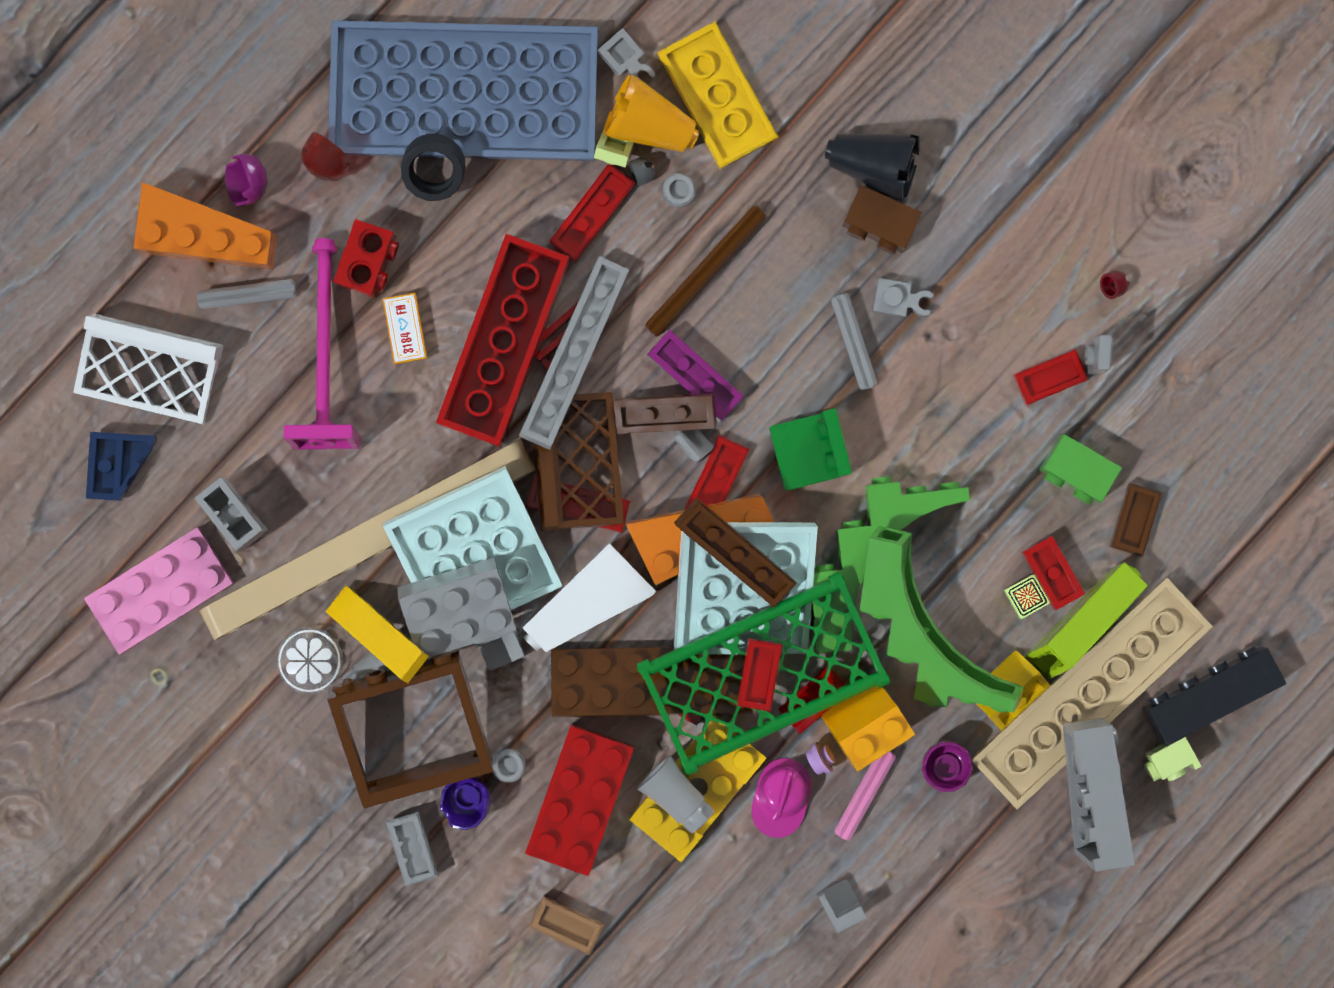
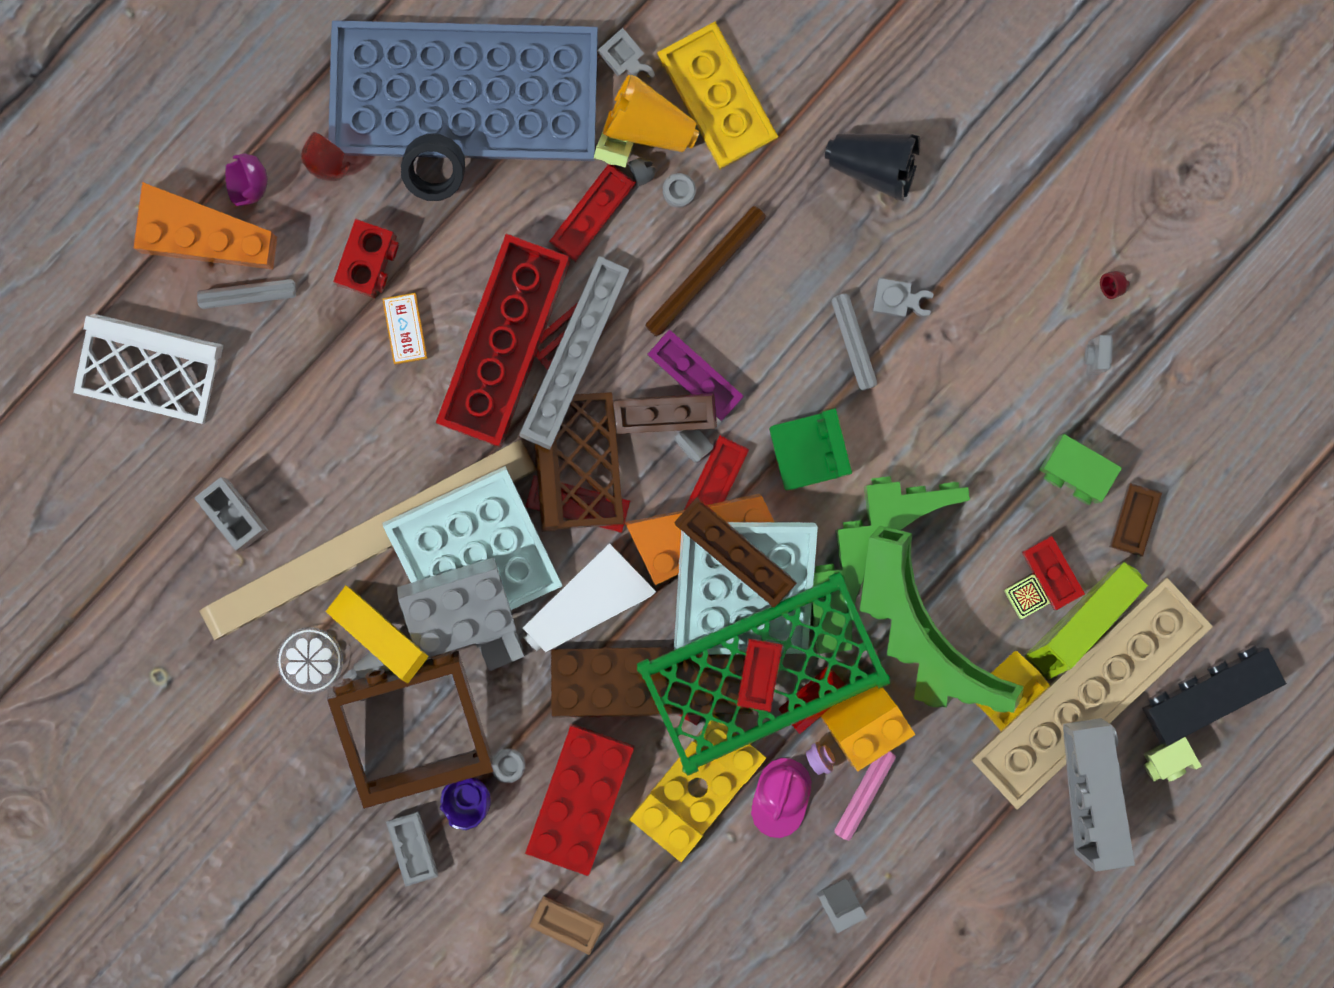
(115, 463): dark blue wing -> none
(159, 590): bright pink plate -> none
(322, 433): dark pink tile -> none
(676, 795): light grey plant -> none
(881, 220): reddish brown brick -> none
(947, 766): magenta hair -> none
(1050, 377): red tile -> none

